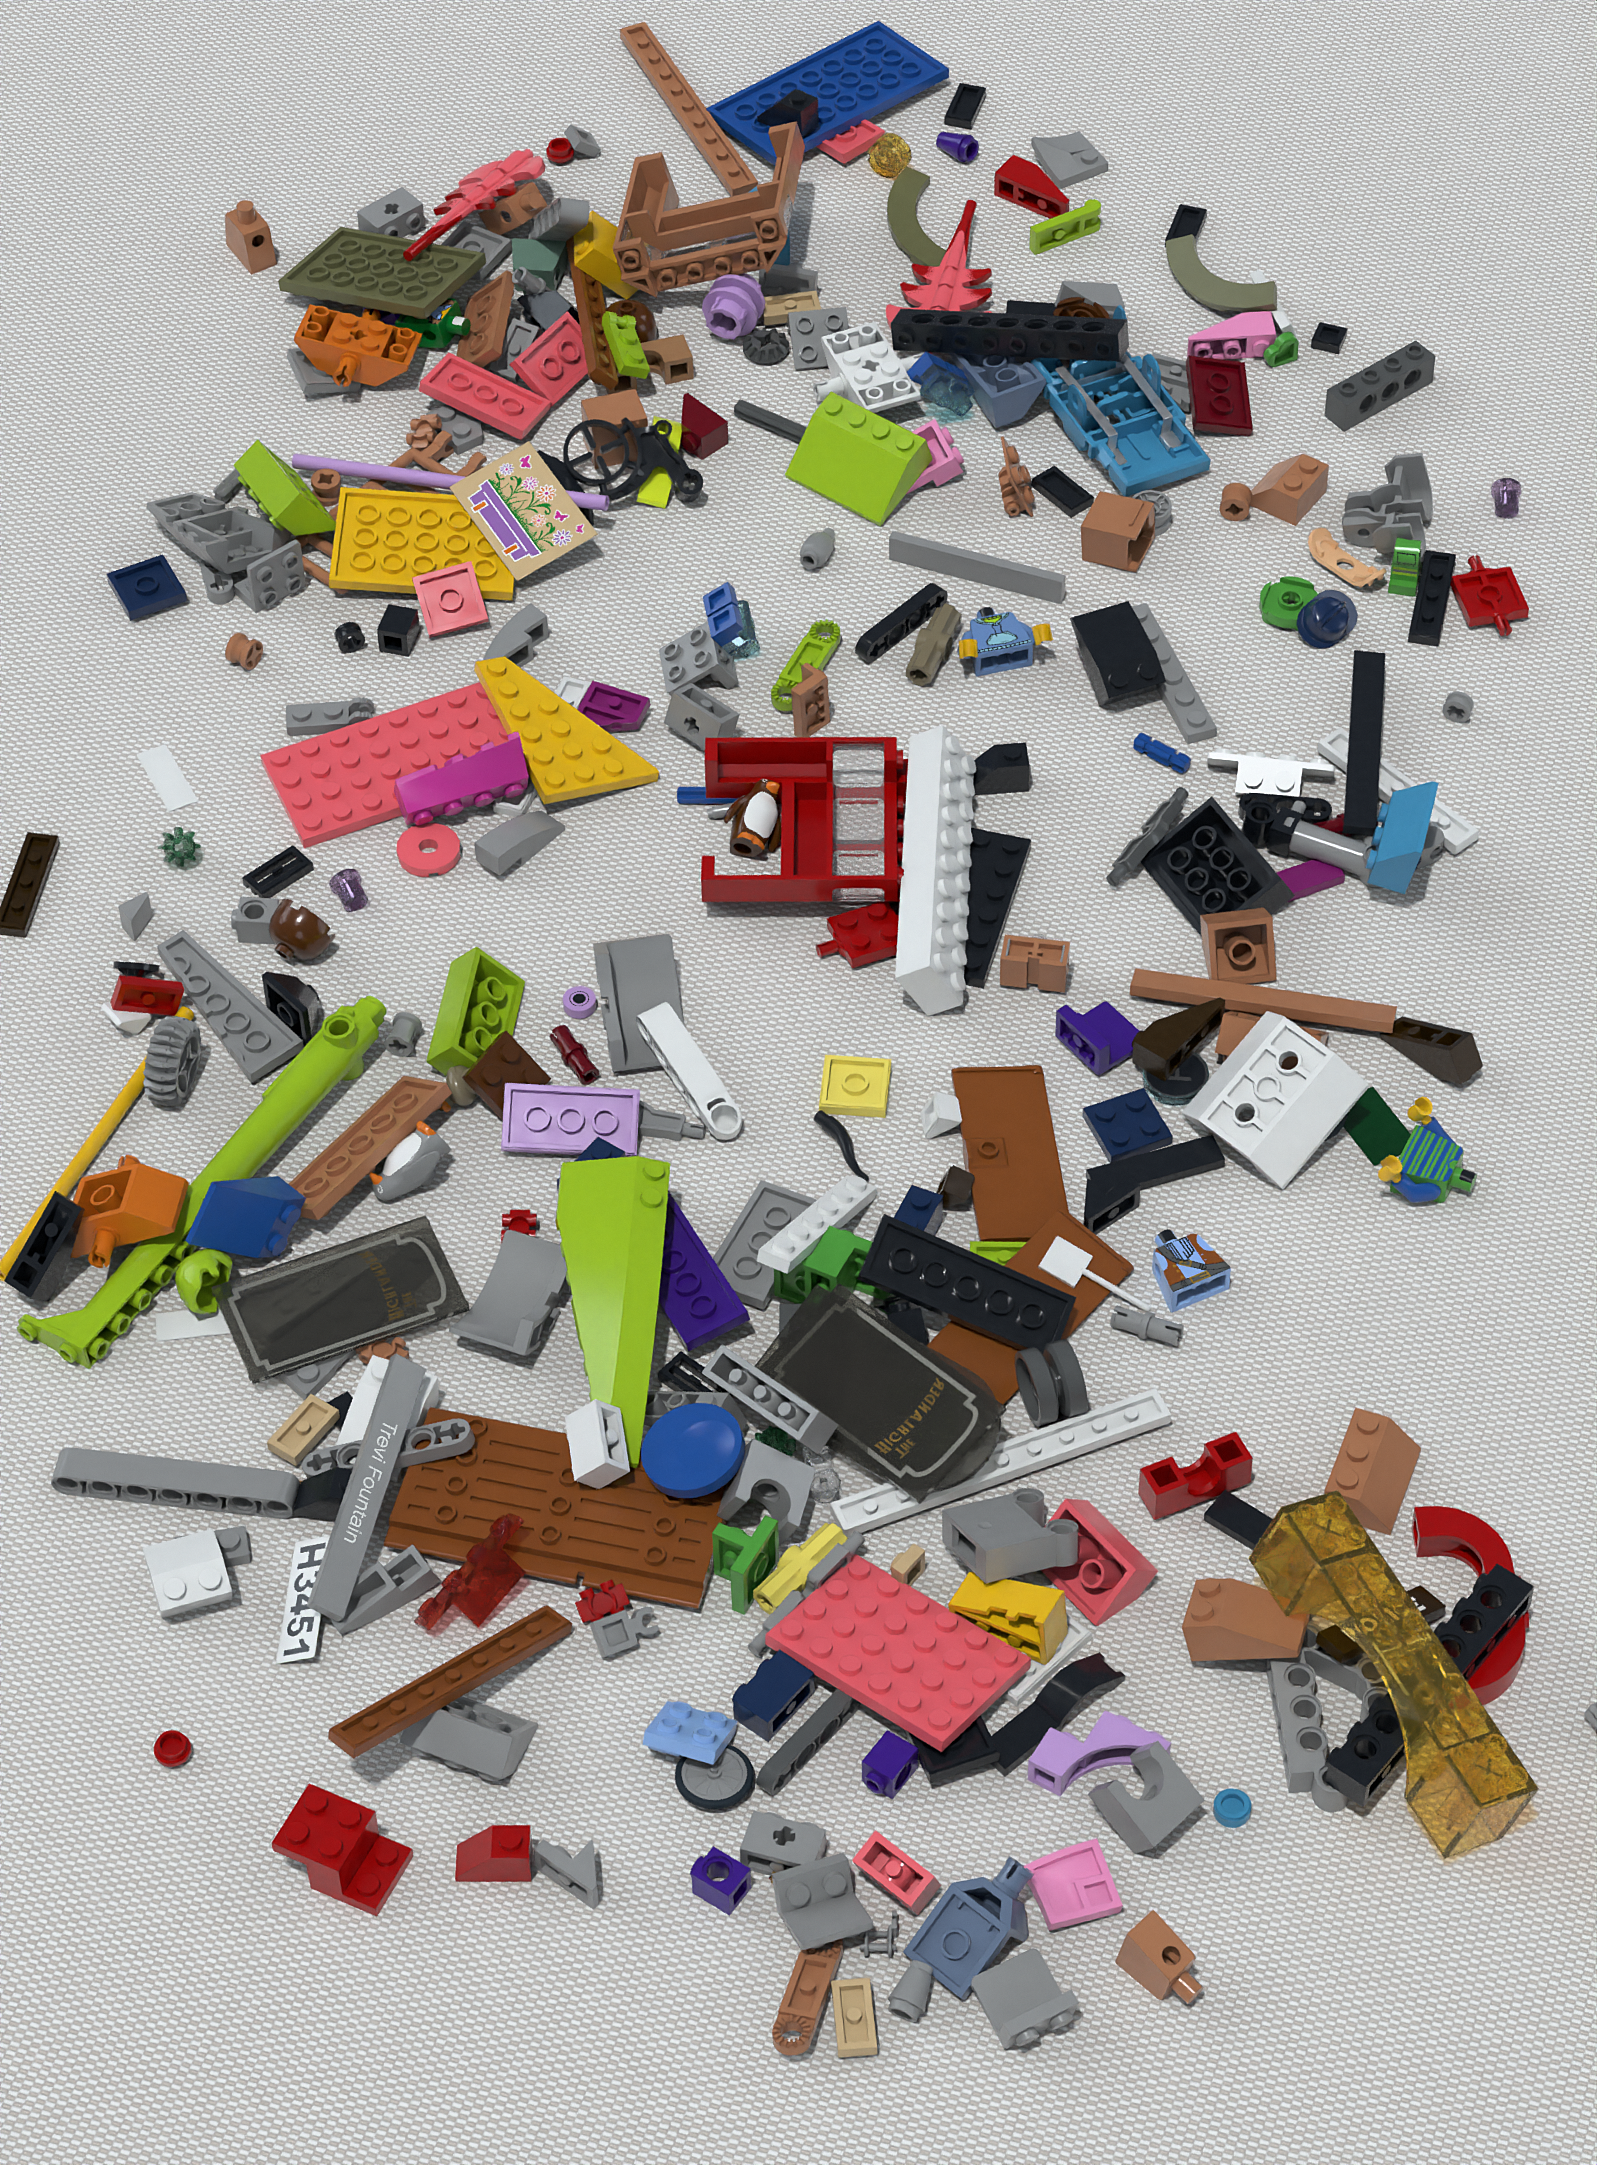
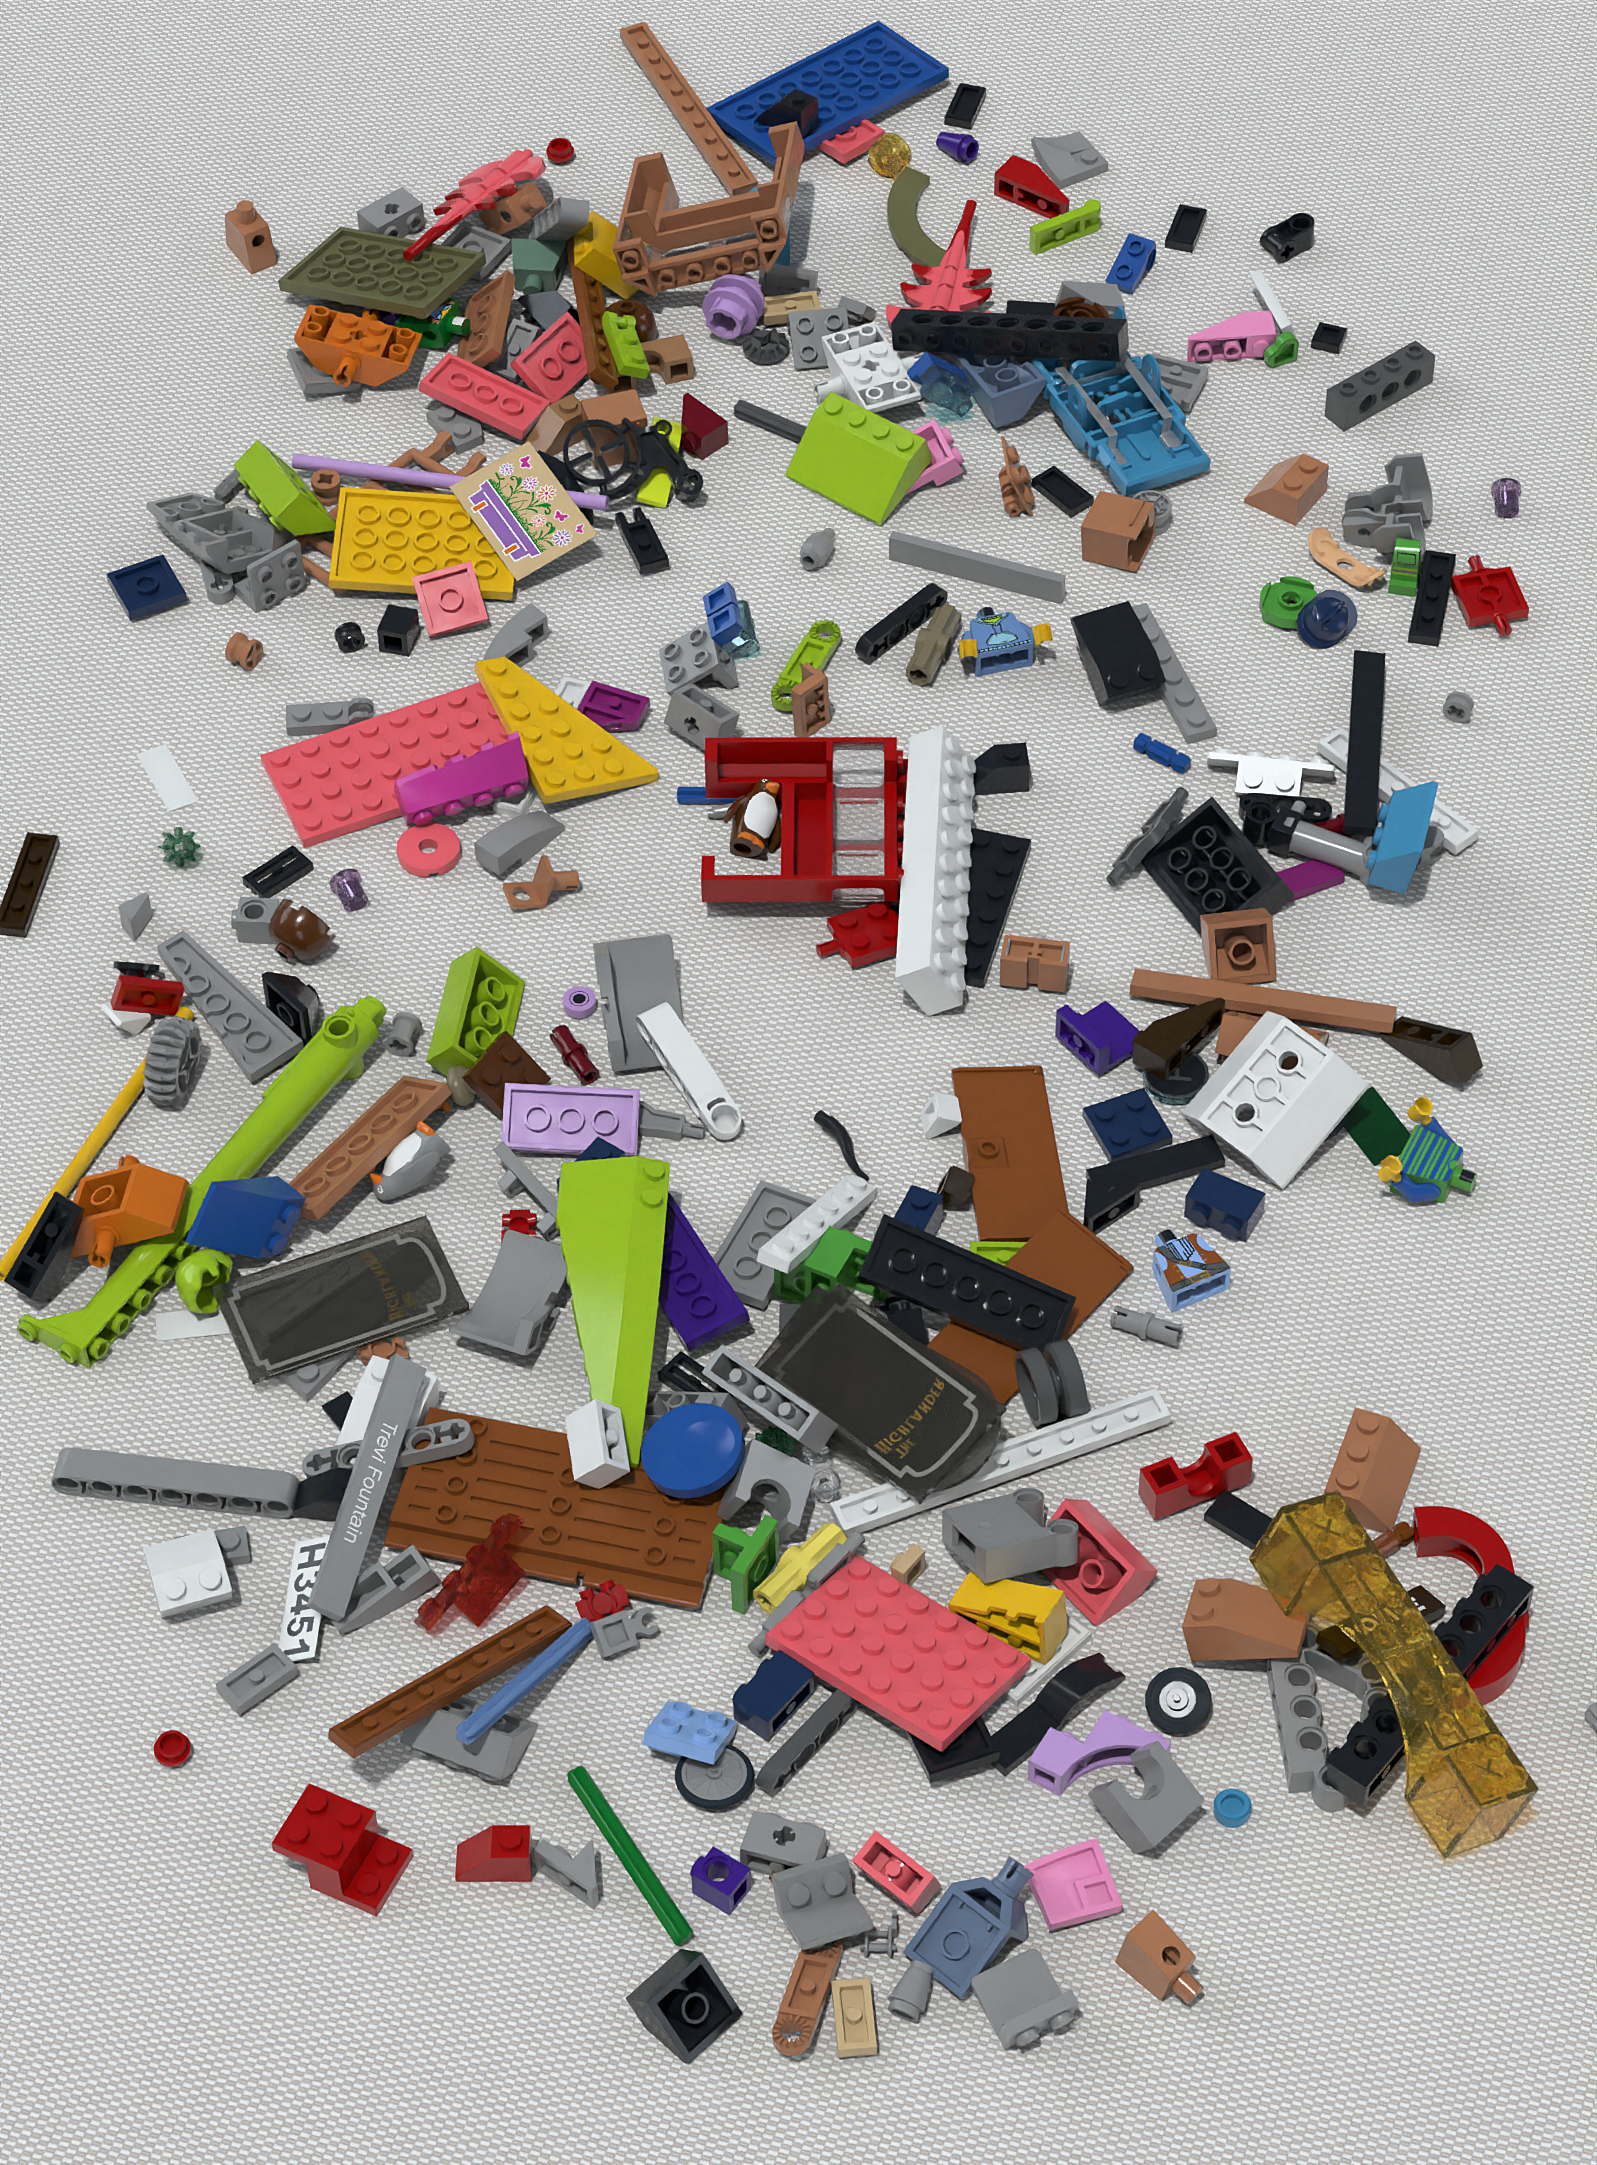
(256, 1679): none -> light grey plate
(303, 1429): tan plate -> none
(425, 431): nougat piece -> none
(520, 1177): none -> light grey hinge
(524, 1682): none -> medium blue axle
(529, 282): light grey axle -> none
(543, 884): none -> nougat bracket
(555, 425): none -> medium nougat slope
(582, 141): light grey tile -> none
(630, 1856): none -> green axle
(642, 542): none -> black hinge
(684, 2004): none -> black slope
(855, 1086): light yellow tile -> none
(857, 310): none -> light grey plate
(889, 1765): dark purple brick -> none
(1069, 1263): white piece -> none
(1132, 261): none -> blue plate
(1178, 1700): none -> black wheel
(1211, 289): olive tile -> none
(1219, 395): dark red tile -> none
(1224, 1205): none -> dark blue brick
(1235, 501): nougat wheel -> none
(1291, 237): none -> black piece
(1388, 1542): none -> dark orange axle

